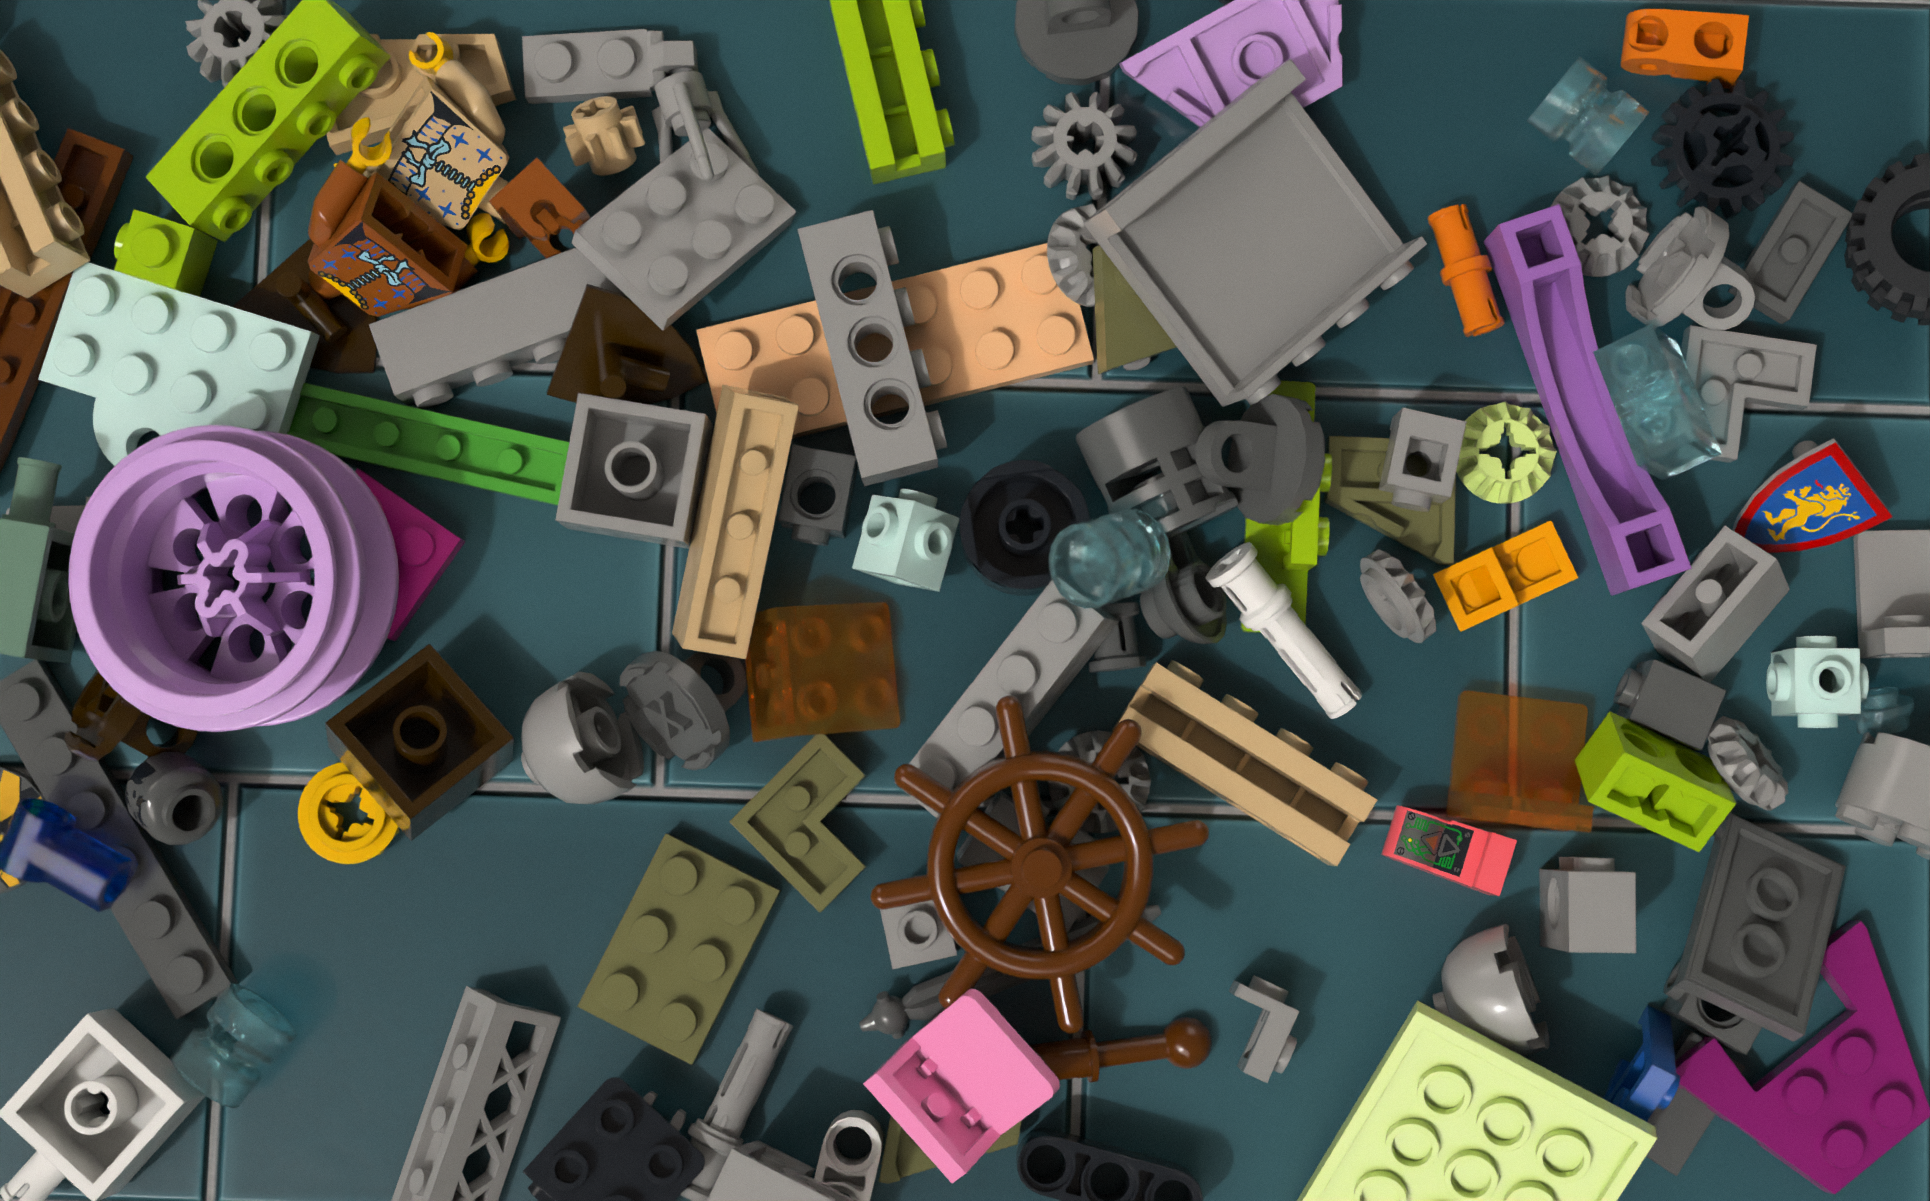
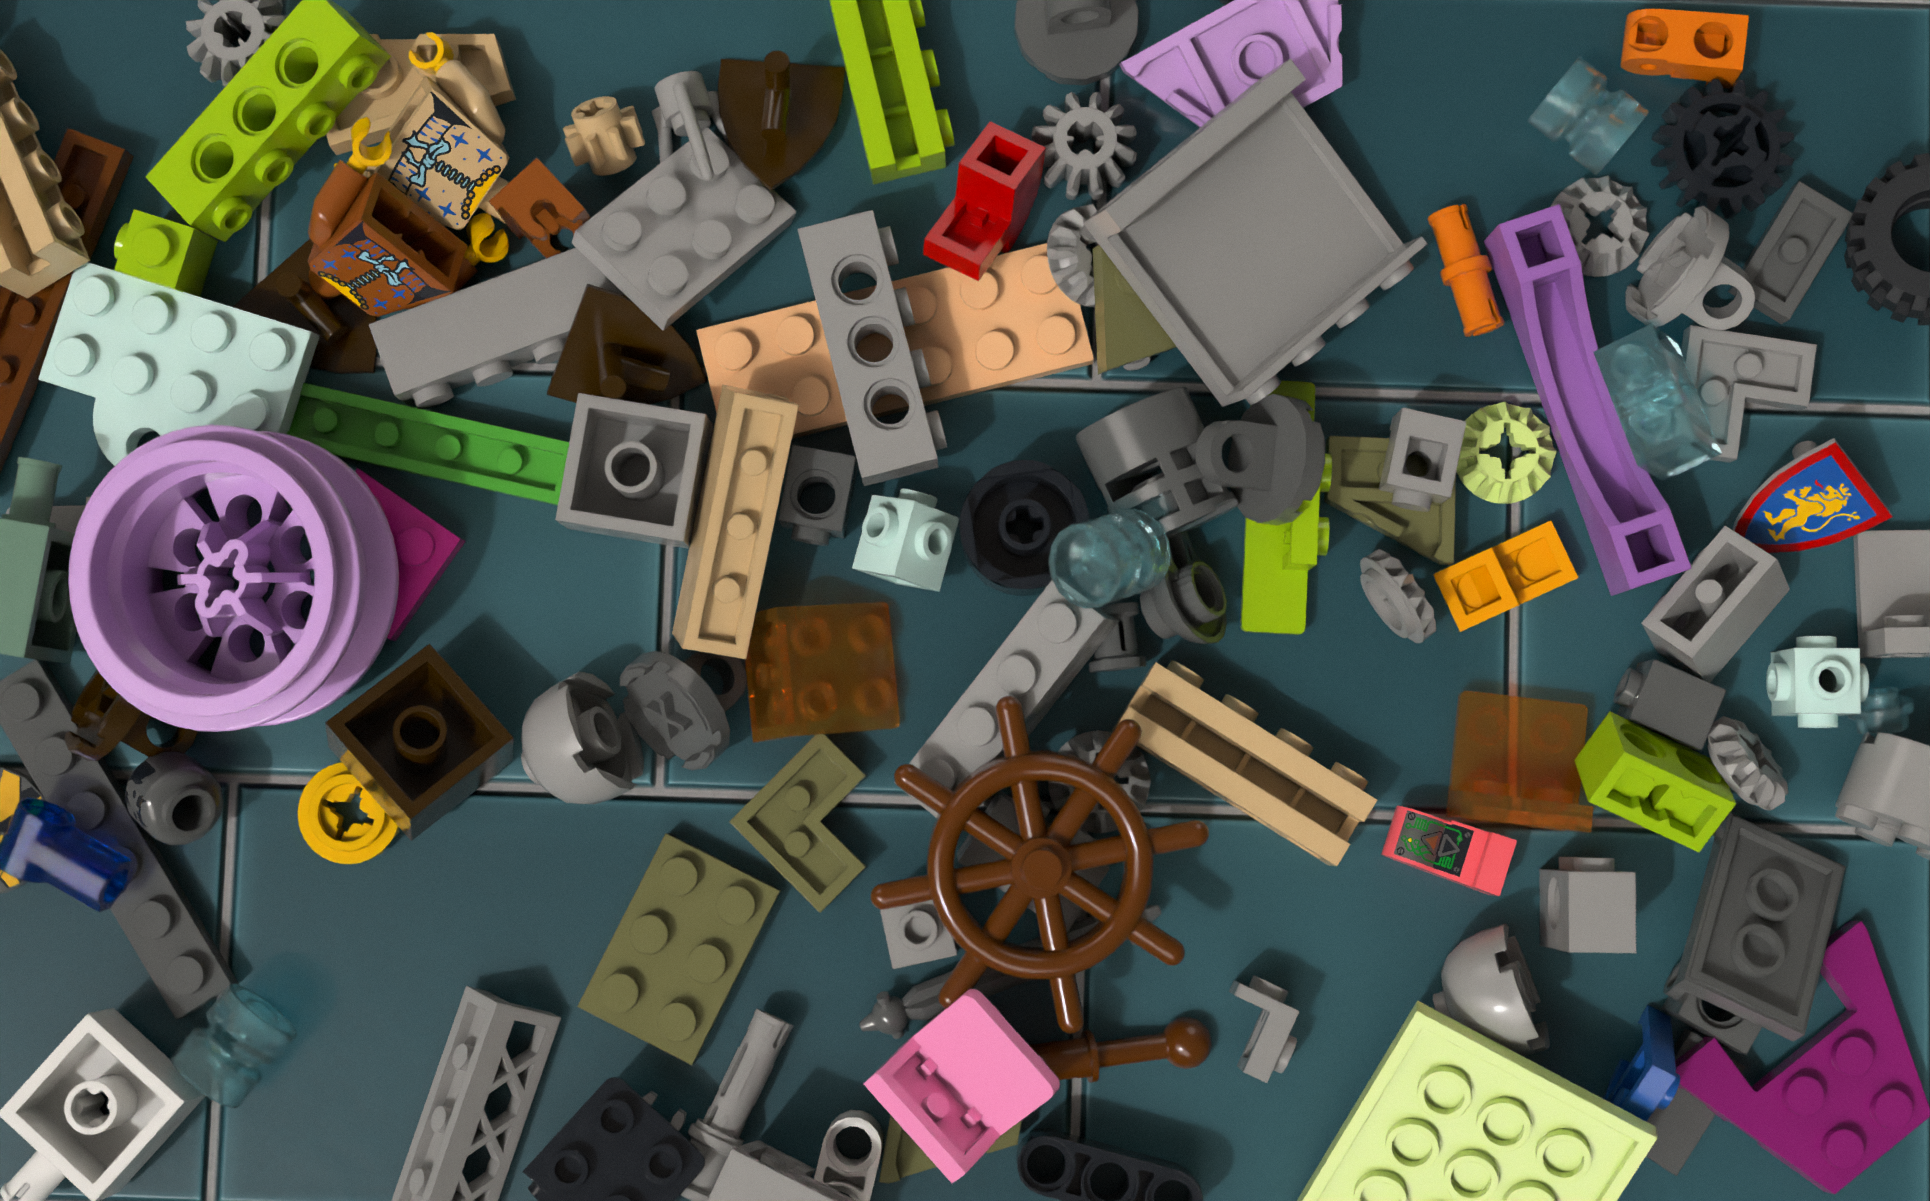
(601, 64): light grey hinge -> none
(778, 113): none -> dark brown shield
(991, 202): none -> red brick
(1269, 610): white pin -> none

